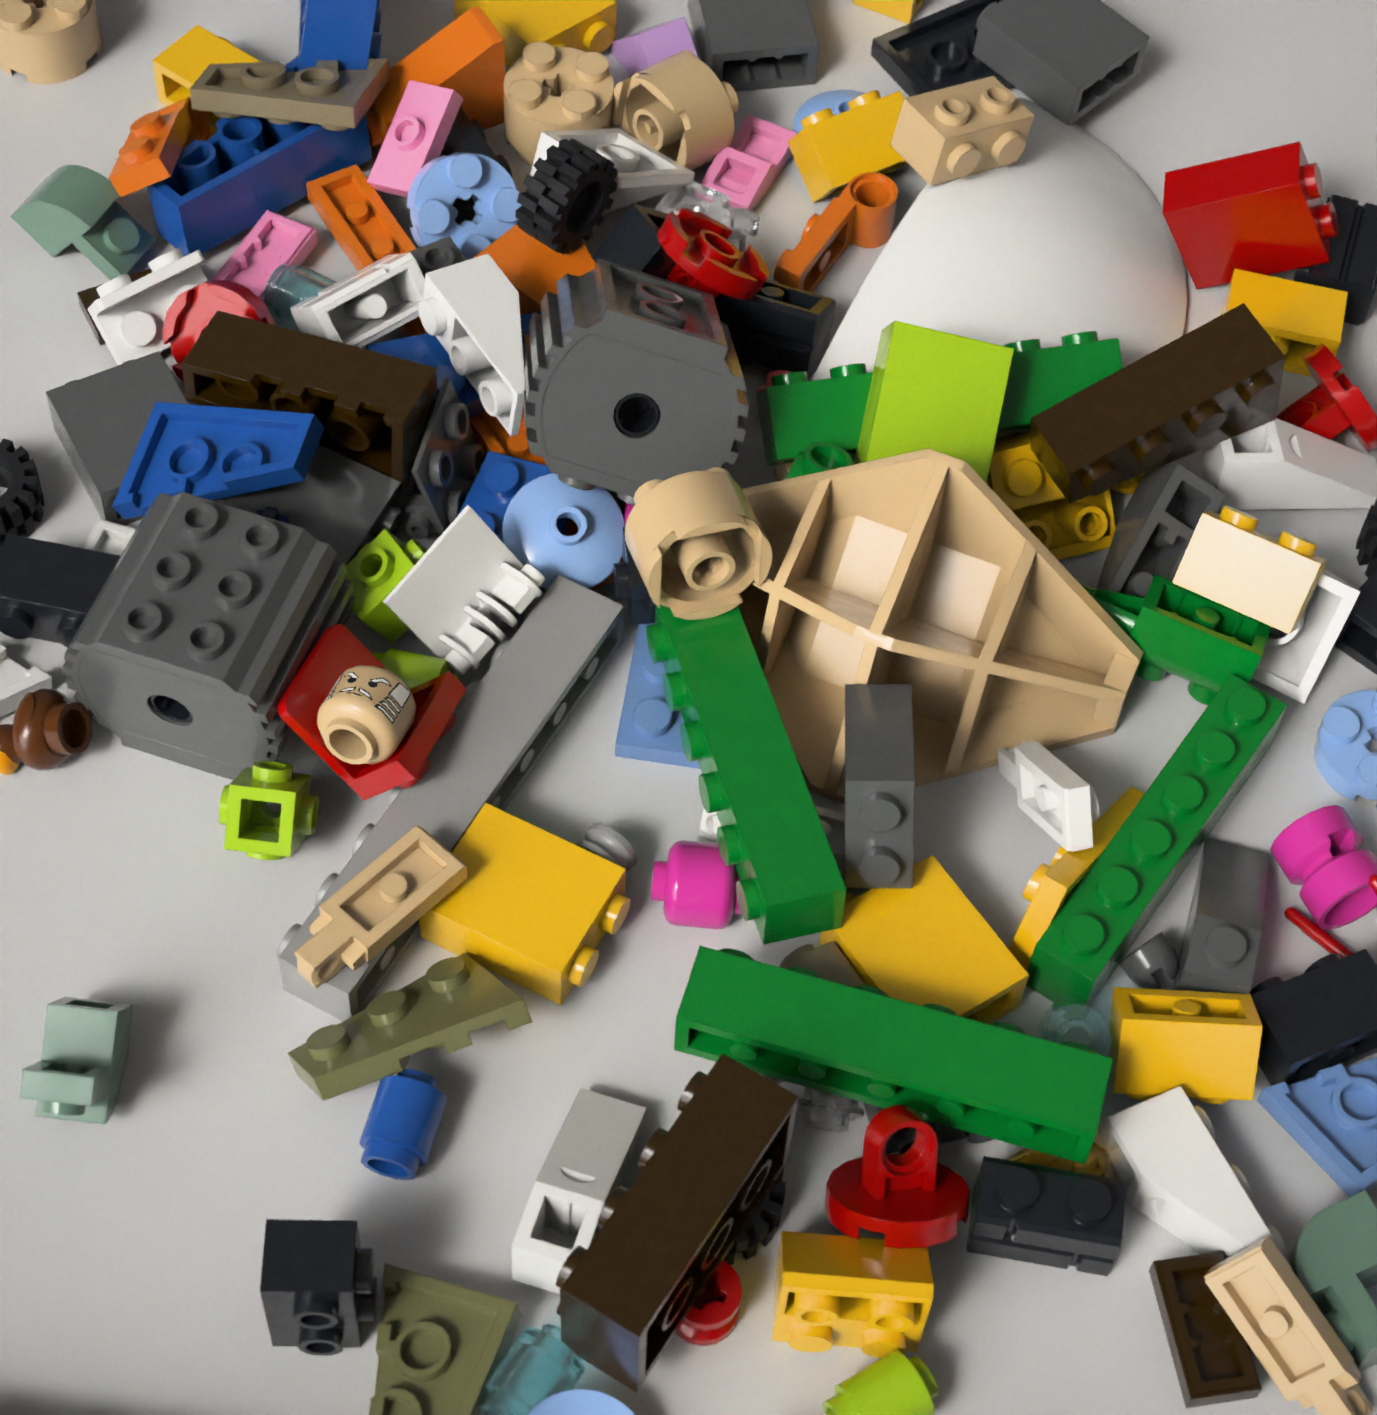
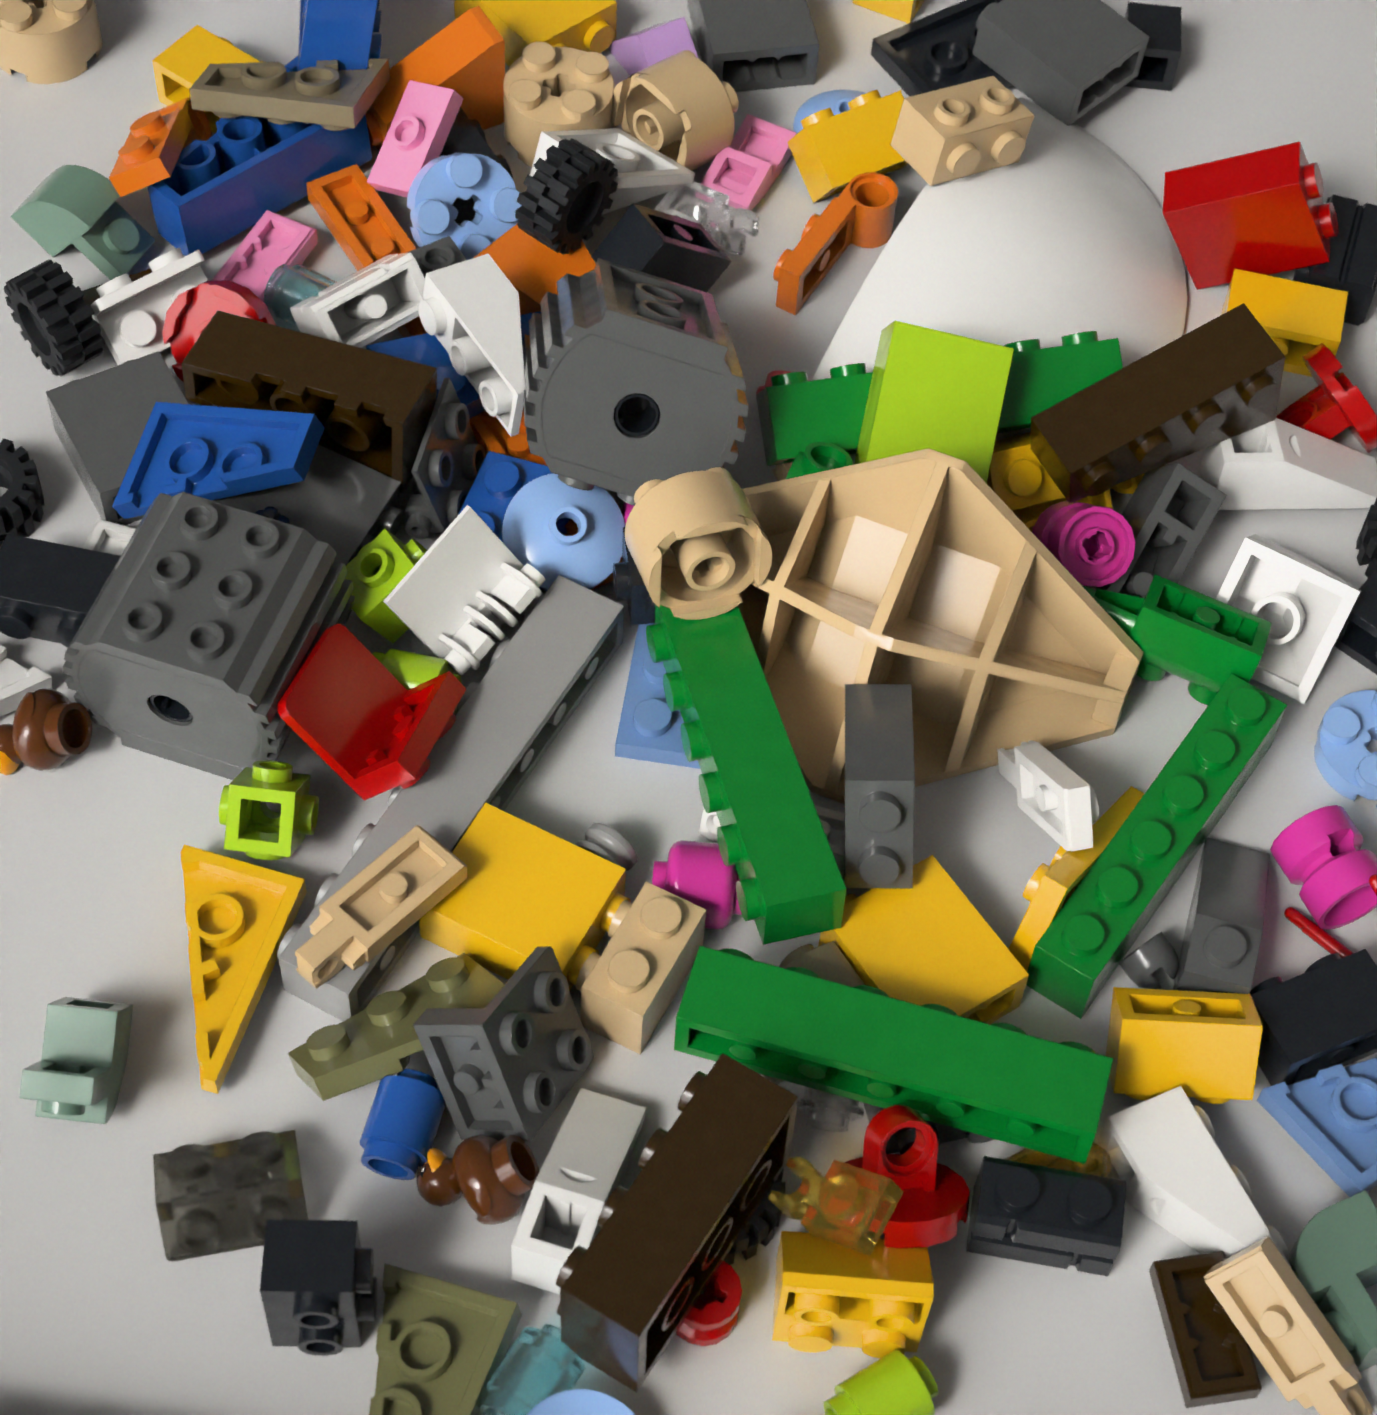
(54, 317): none -> black tyre
(223, 1193): none -> clear smoke bracket
(234, 935): none -> yellow wing
(366, 715): tan head -> none
(486, 1171): none -> reddish brown animal
(514, 1058): none -> dark grey bracket
(641, 966): none -> tan brick
(707, 259): red tile -> none
(779, 327): black brick -> none
(842, 1207): none -> clear yellow plate
(1076, 1013): clear light blue brick -> none
(1087, 541): none -> dark pink wheel
(1163, 47): none -> black brick
(1251, 569): brick -> none

